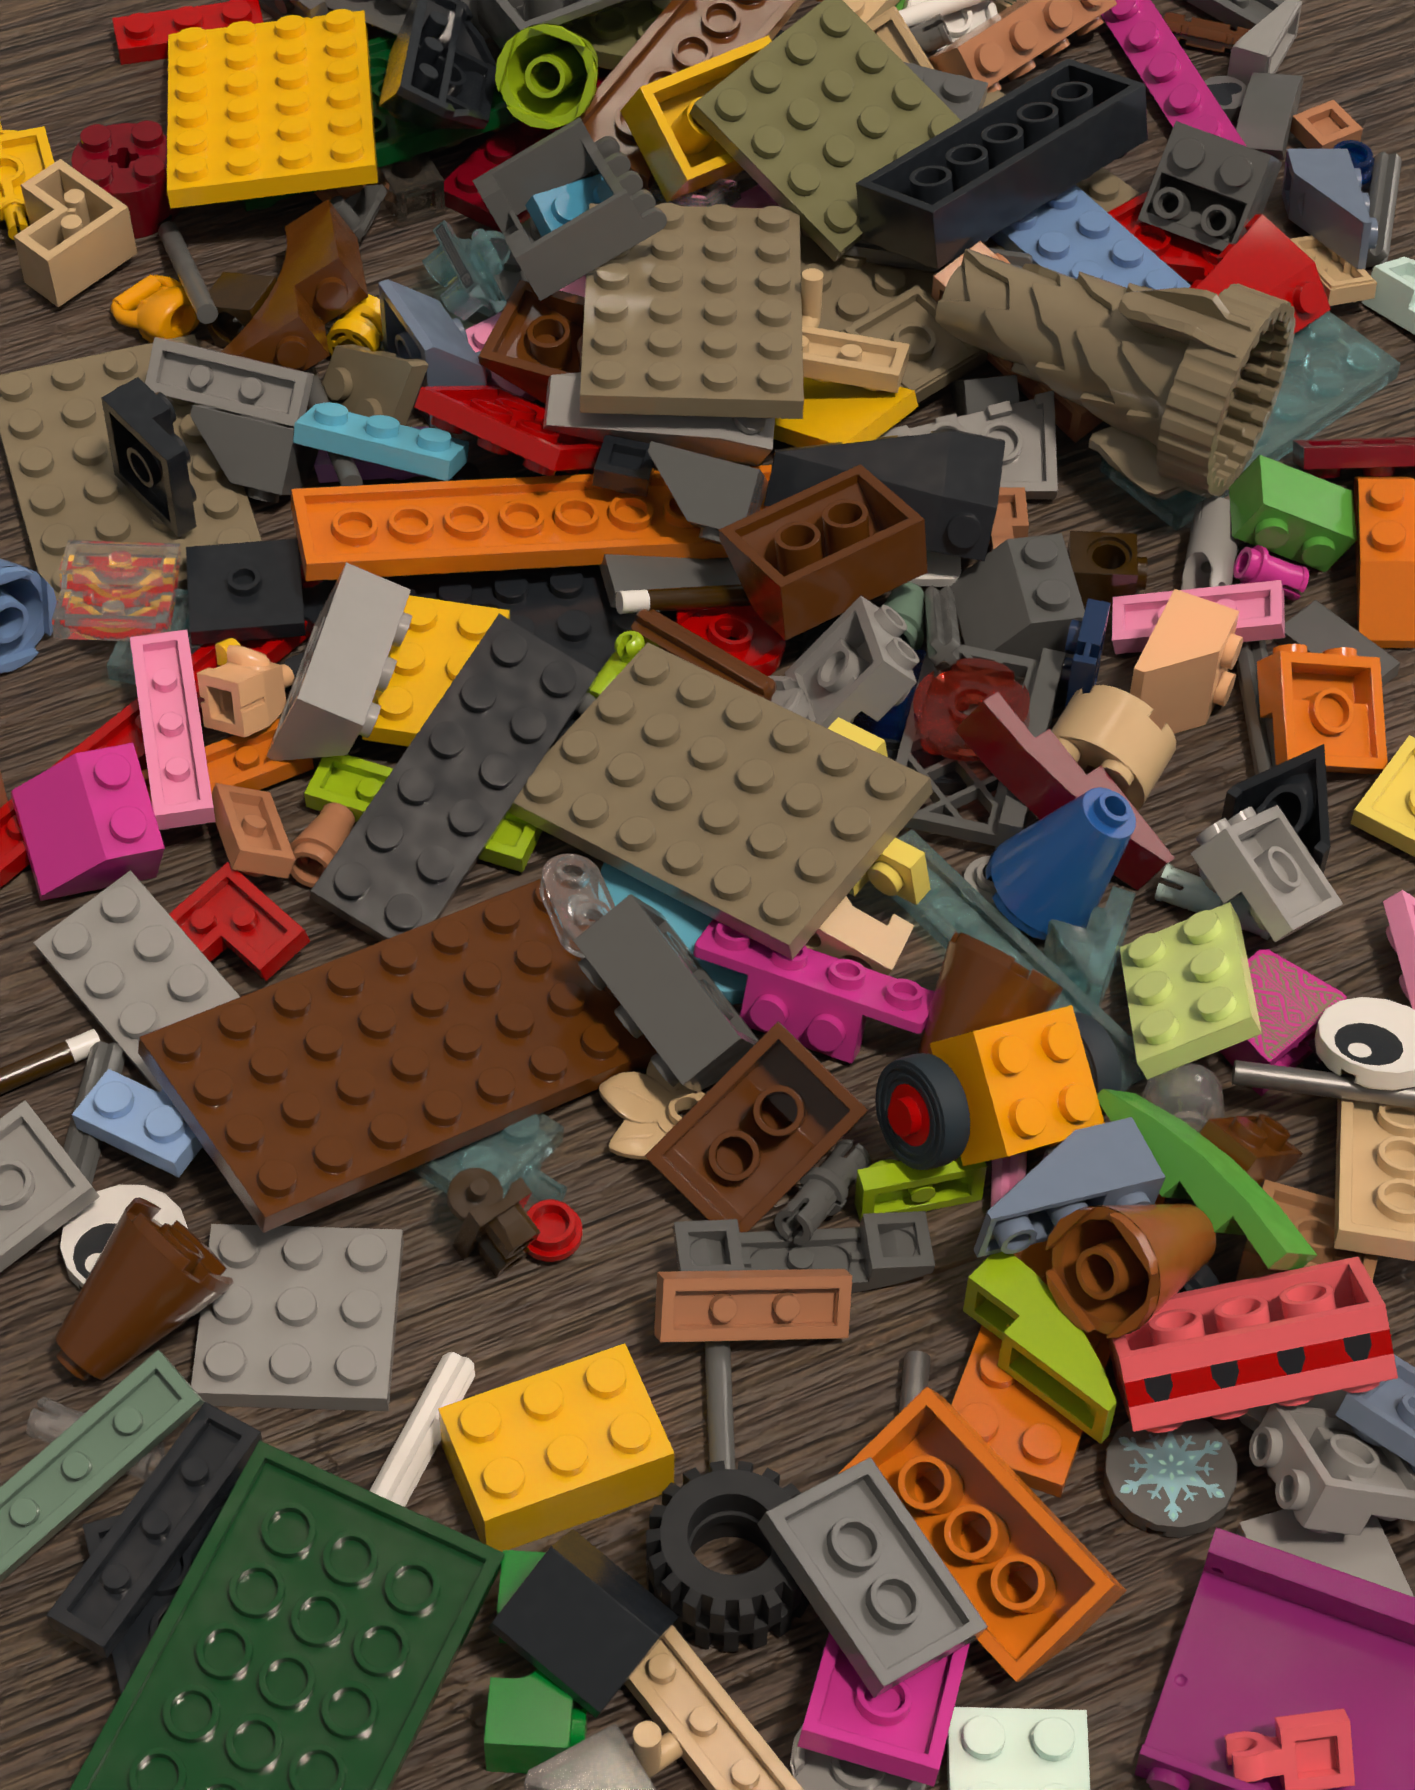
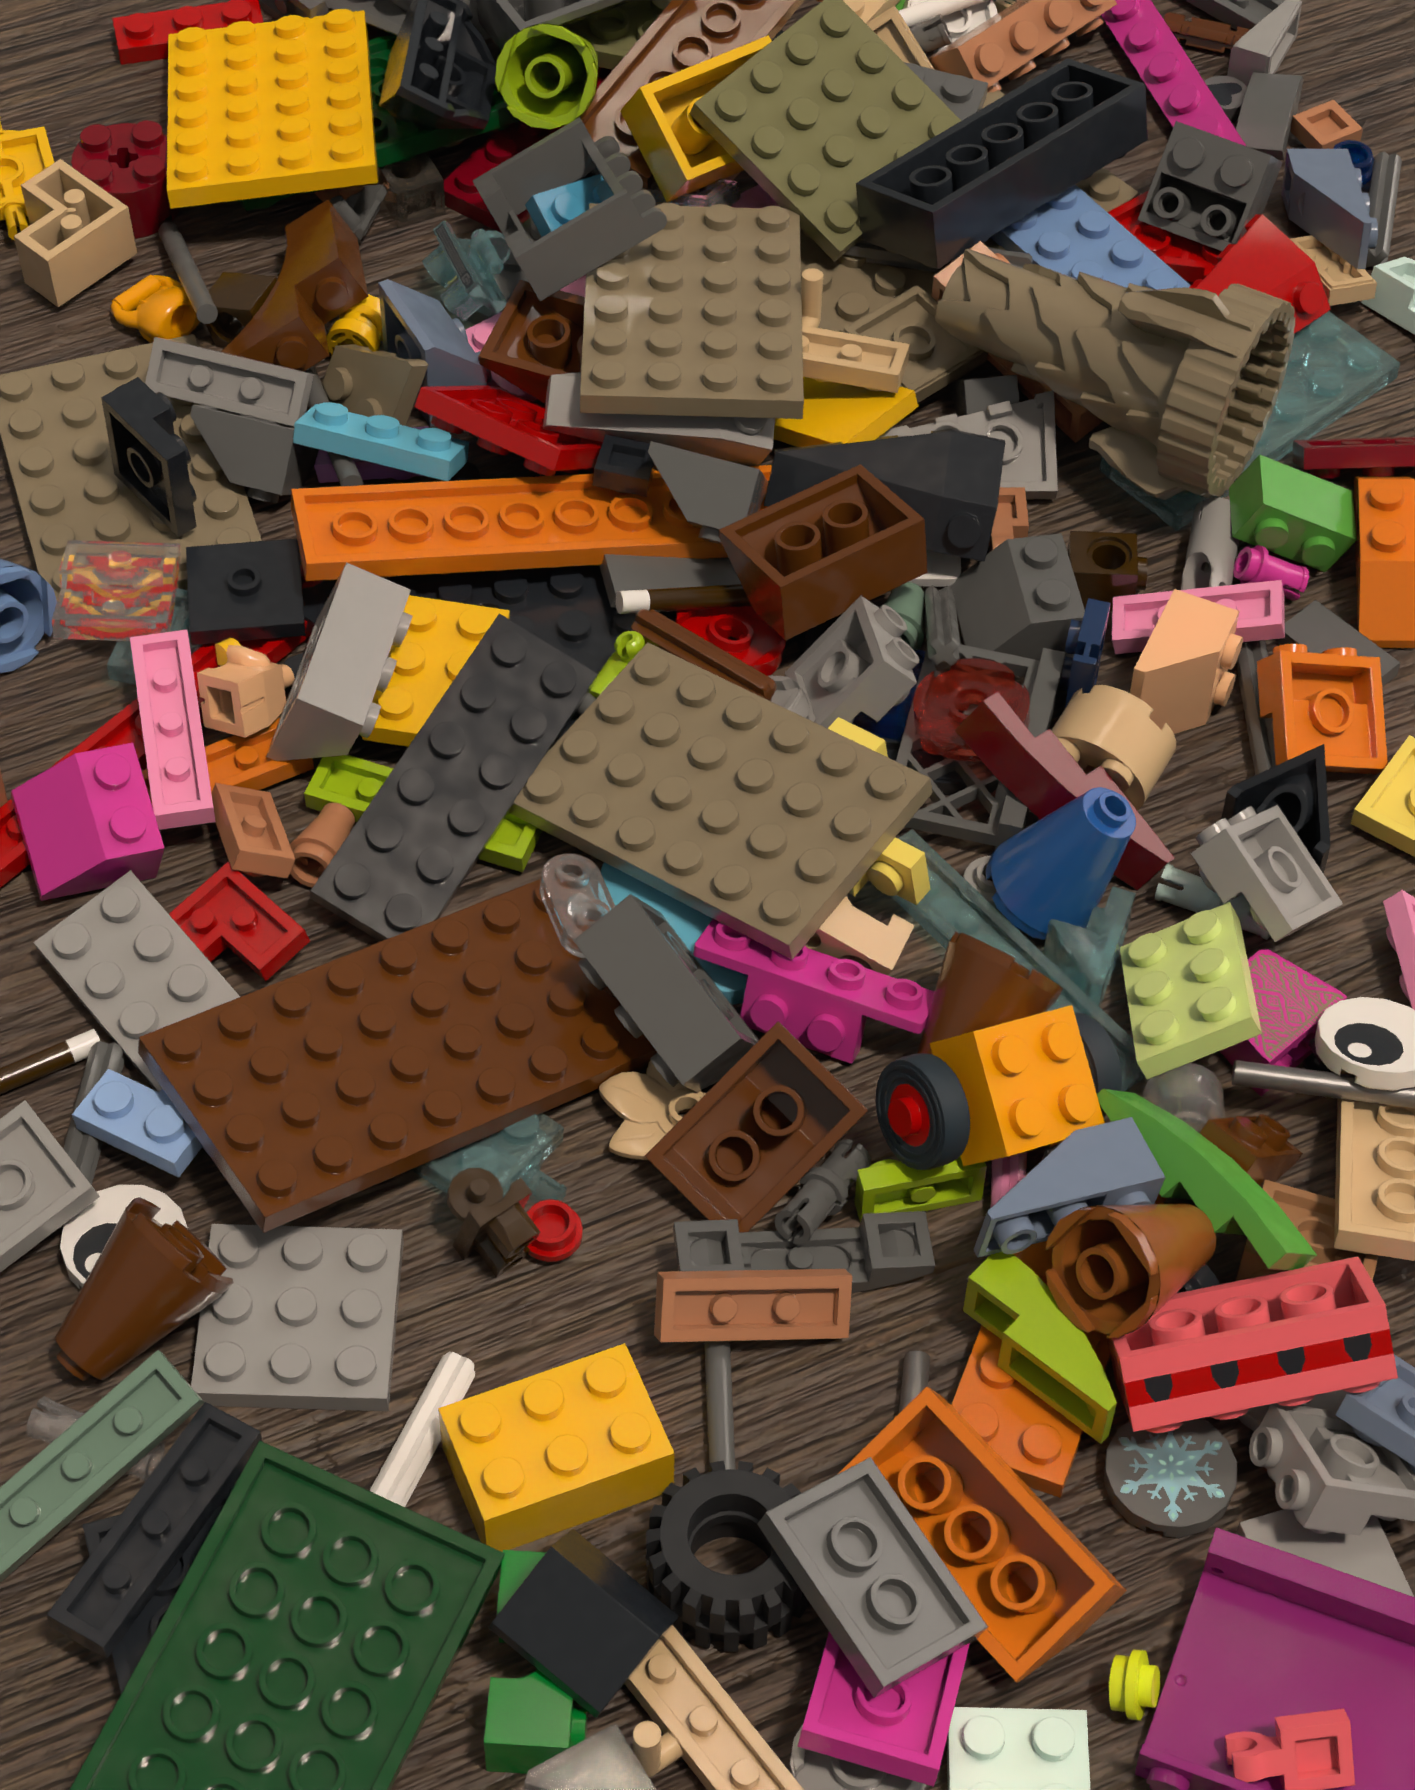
(1133, 1684): none -> neon yellow plate

